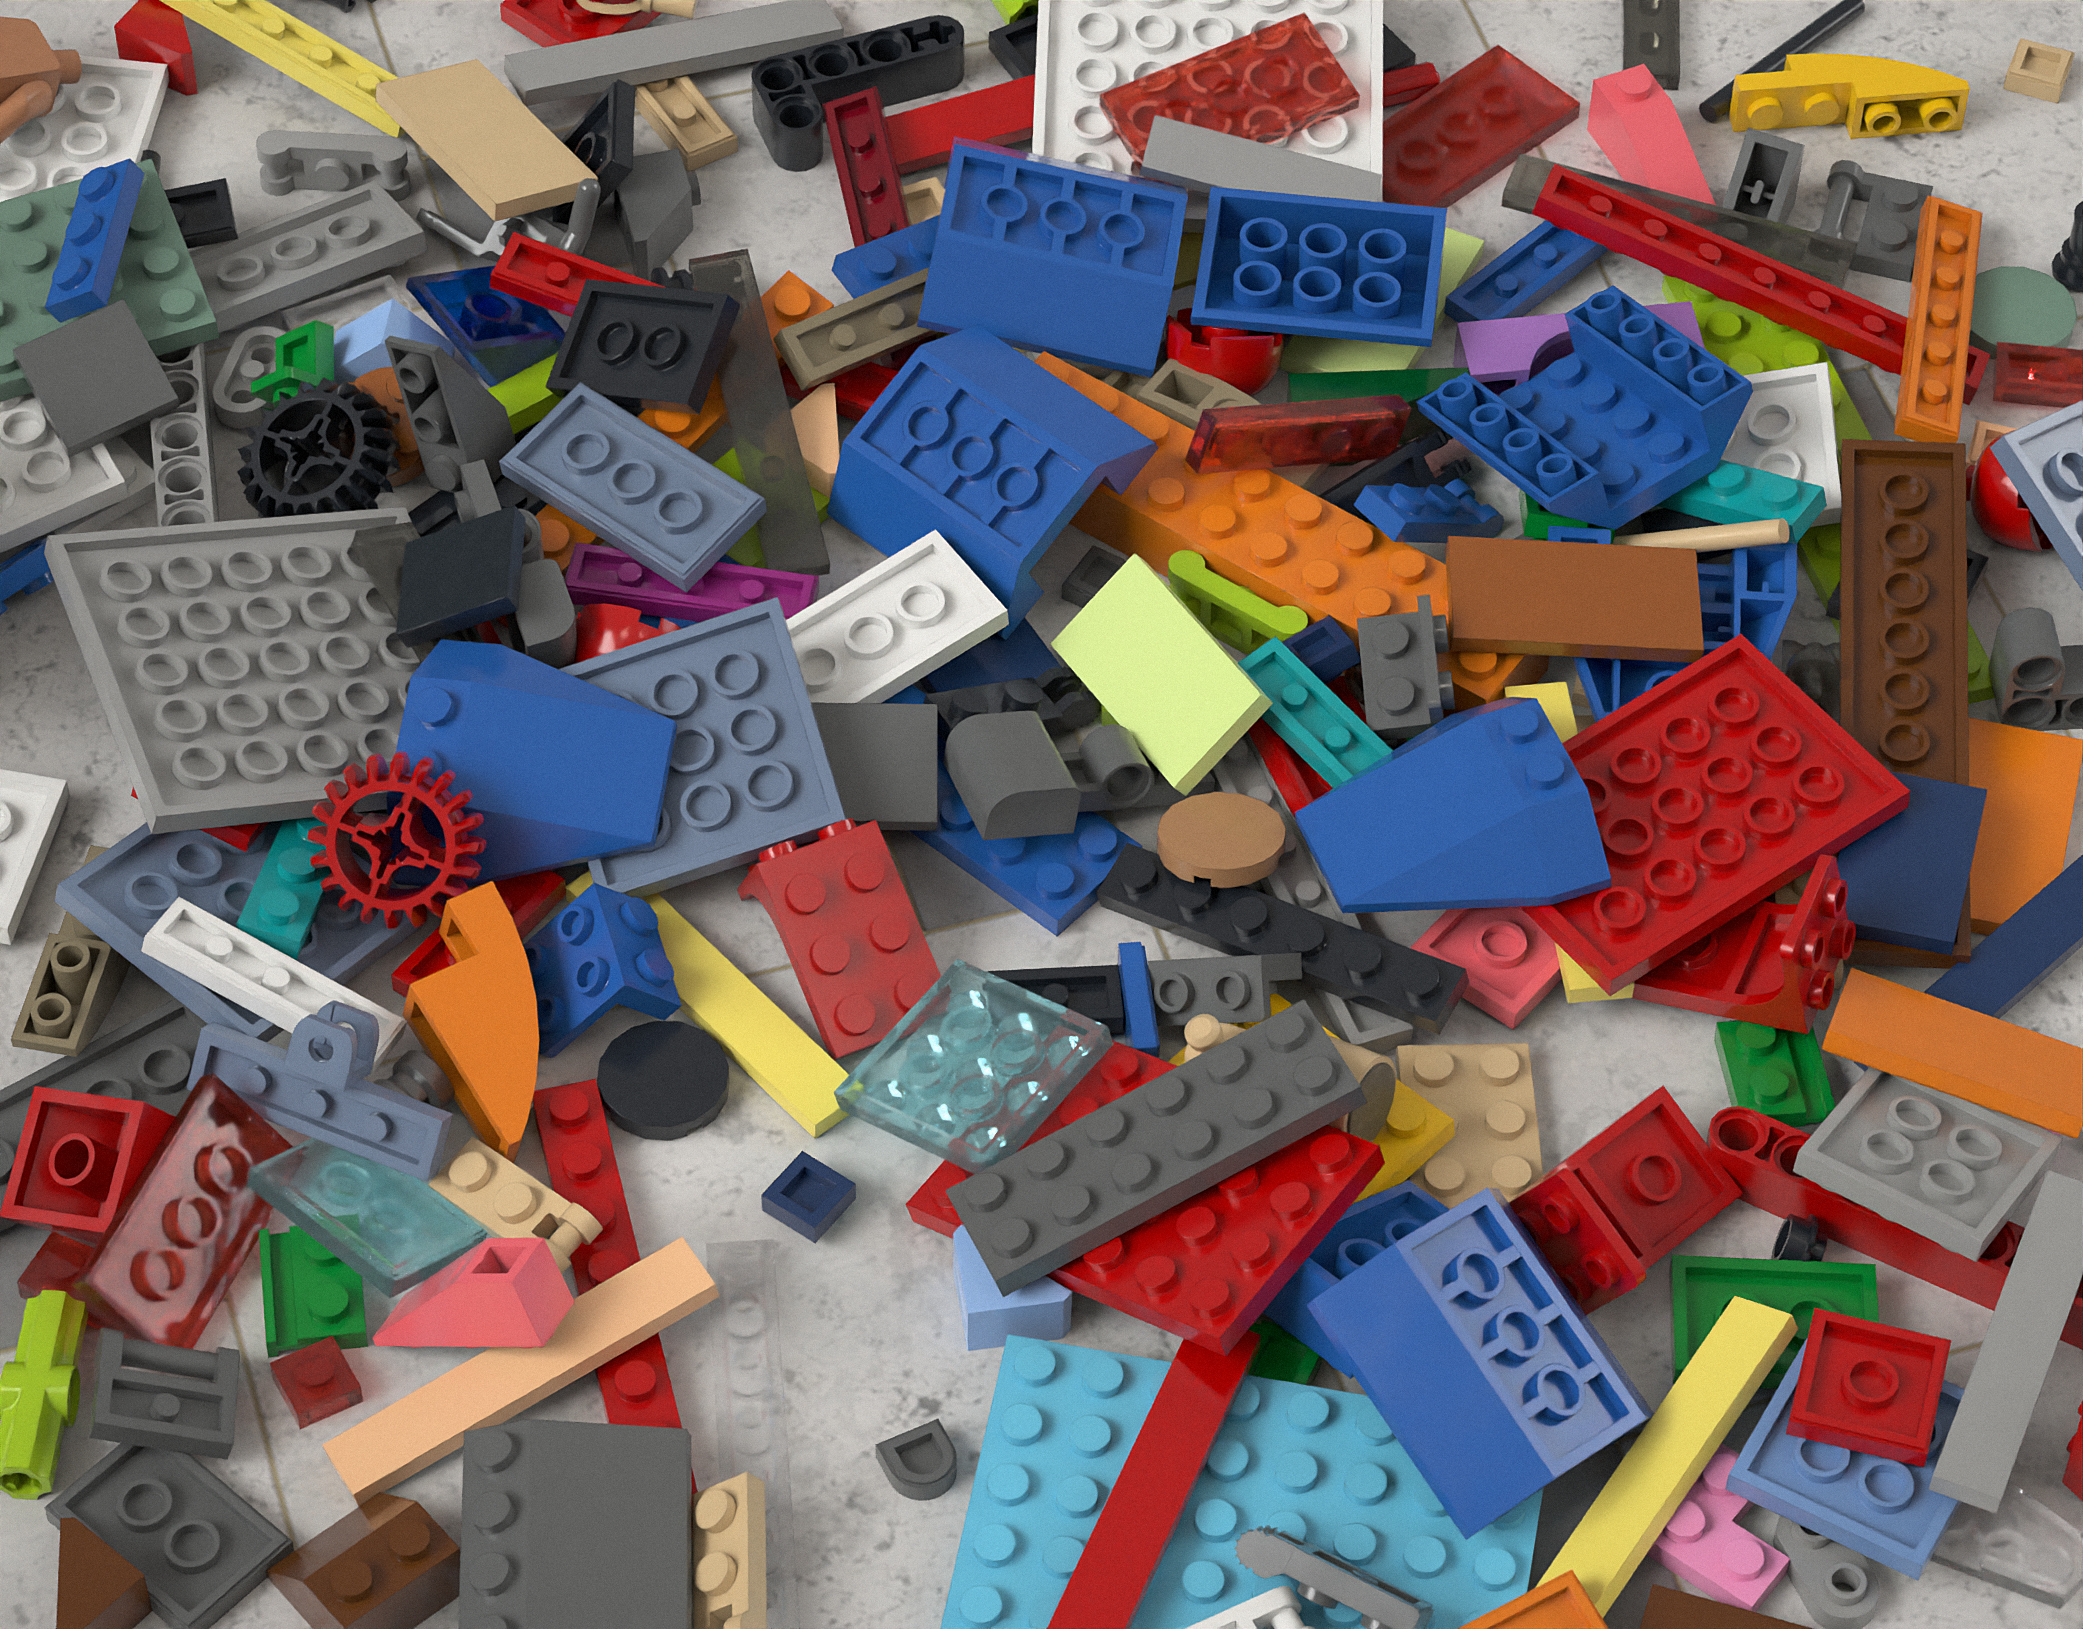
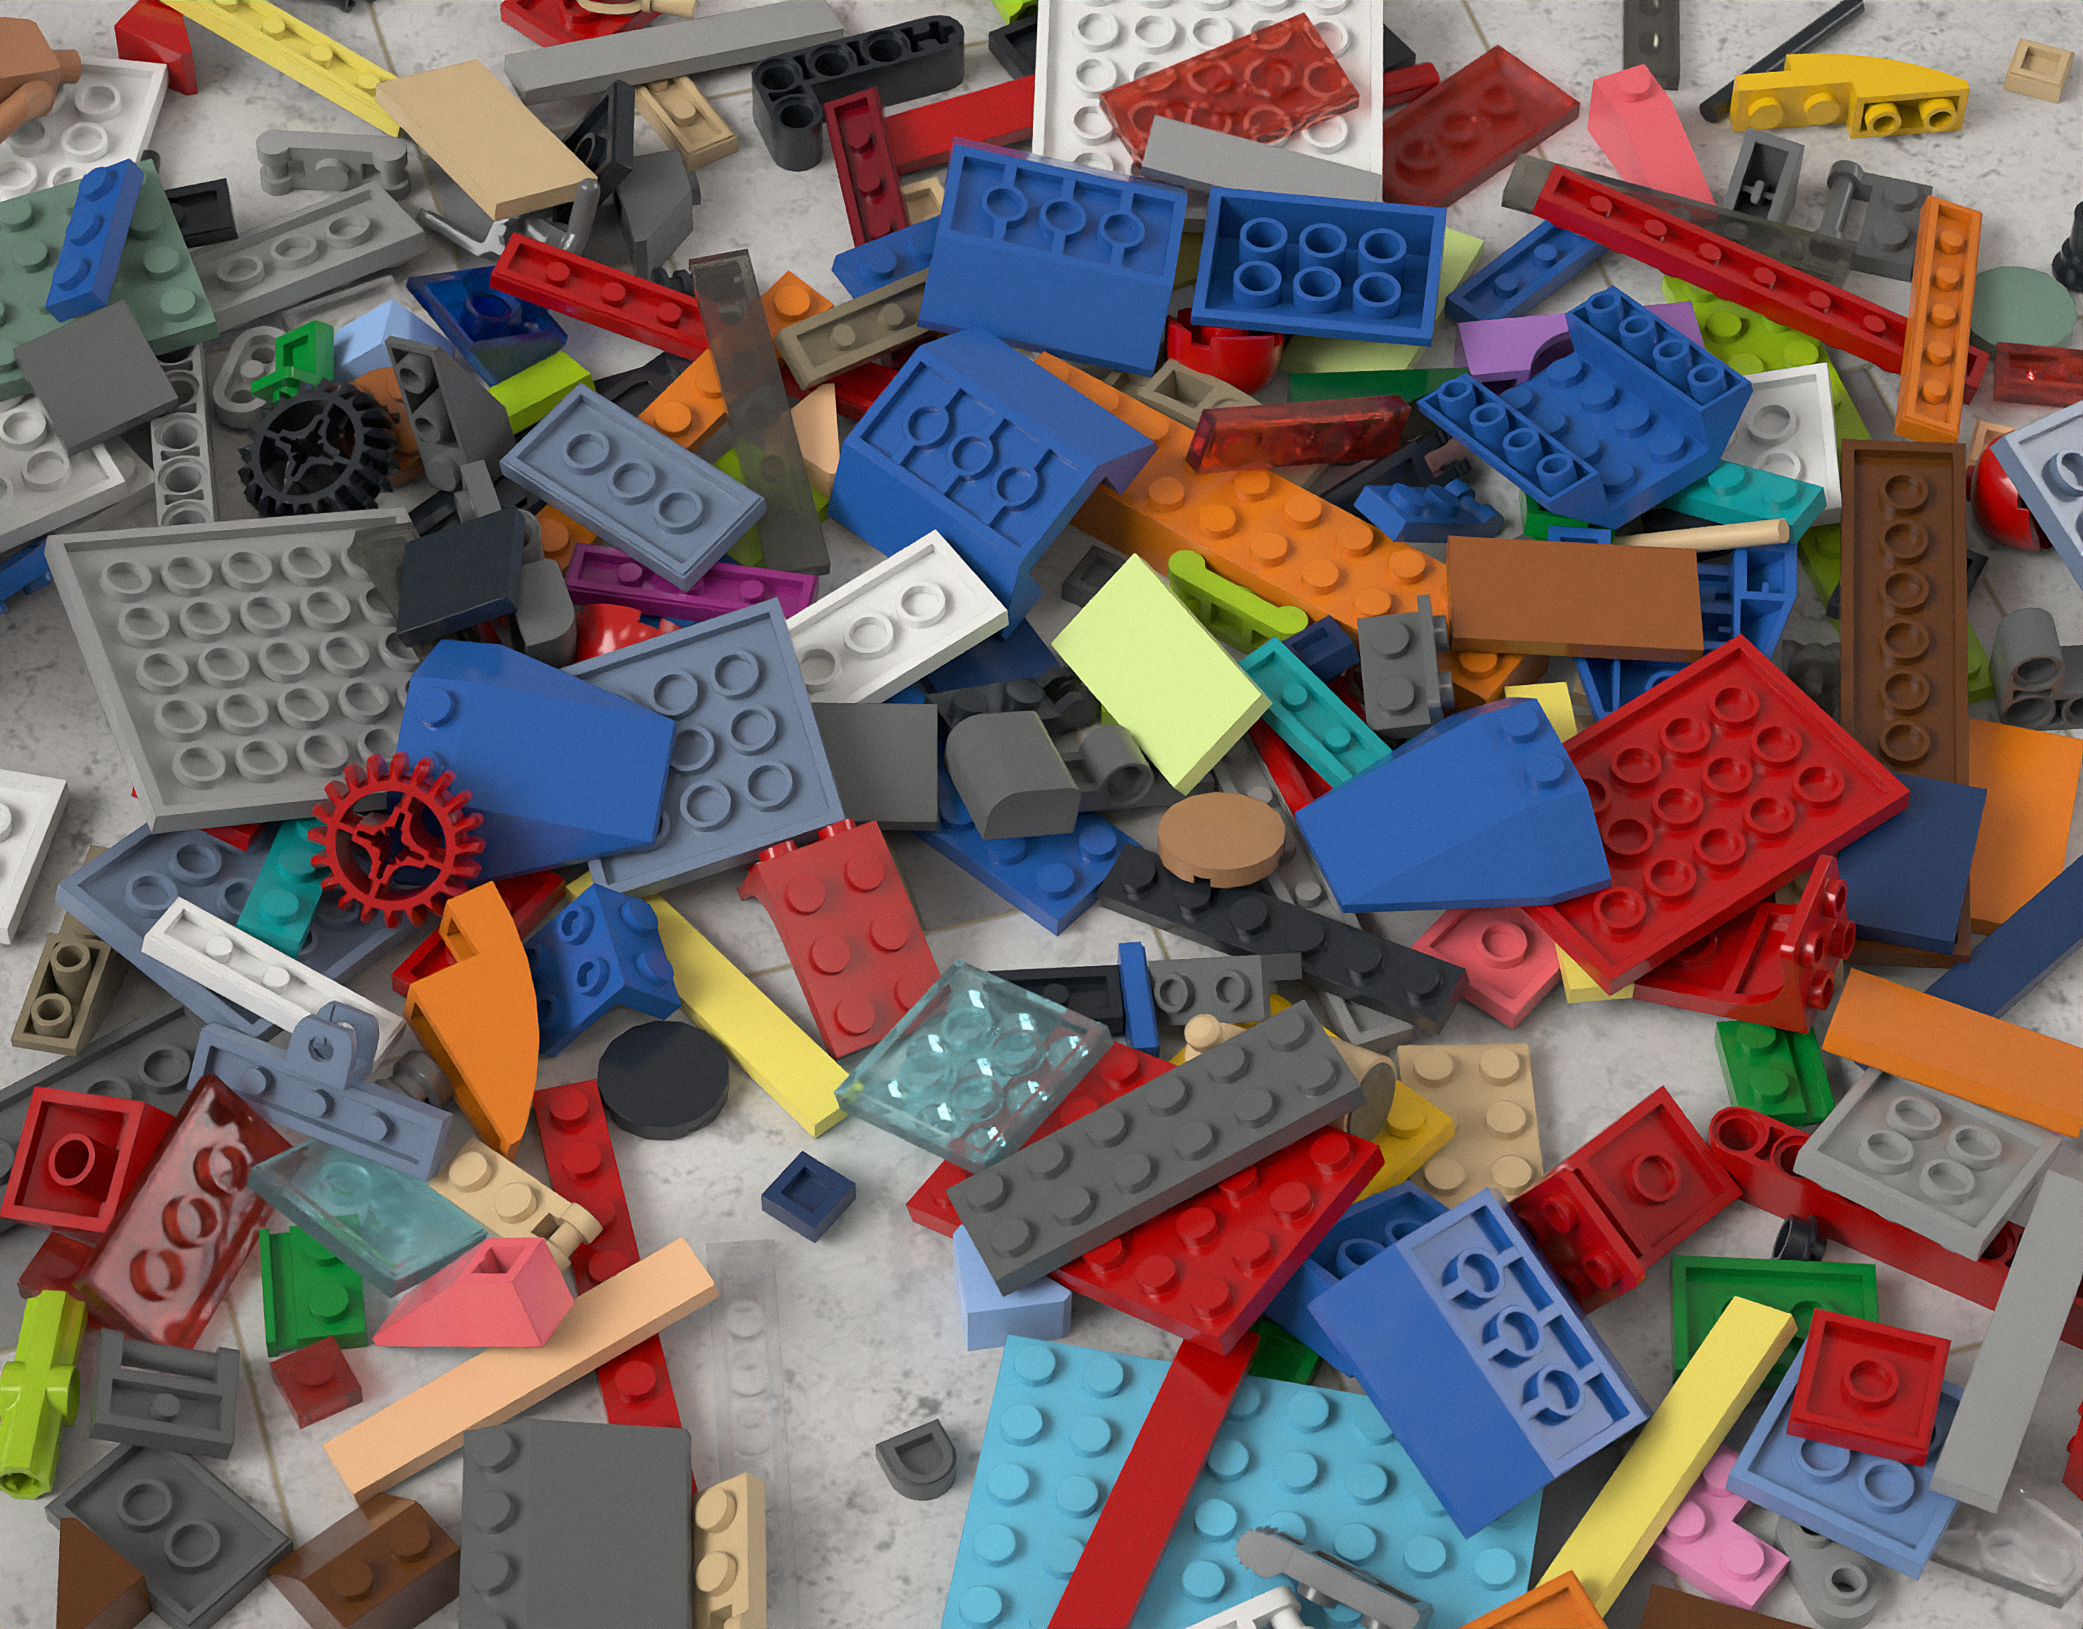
(644, 345): black plate -> none

